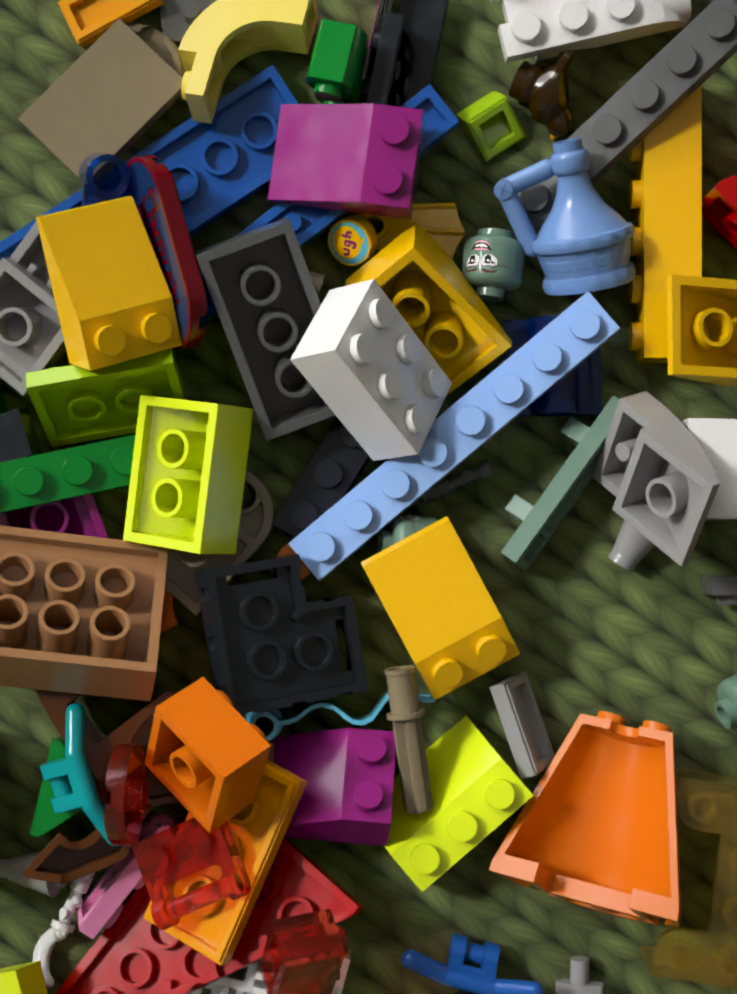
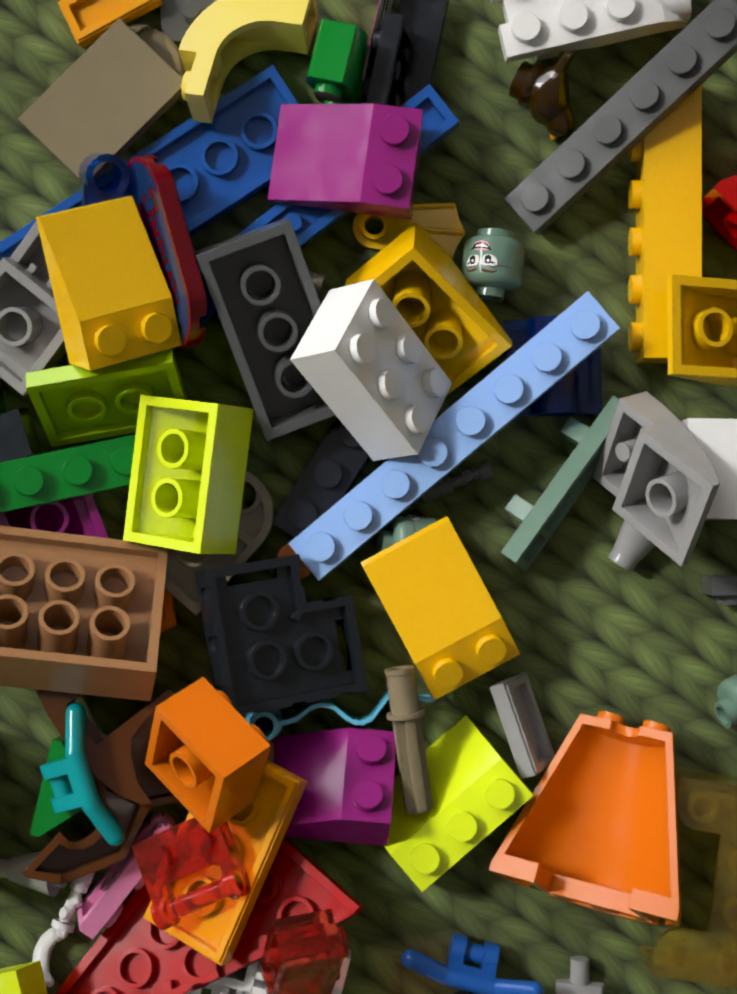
(128, 794): clear red plate -> none
(352, 240): yellow tile -> none
(491, 125): lime slope -> none
(583, 238): medium blue piece -> none

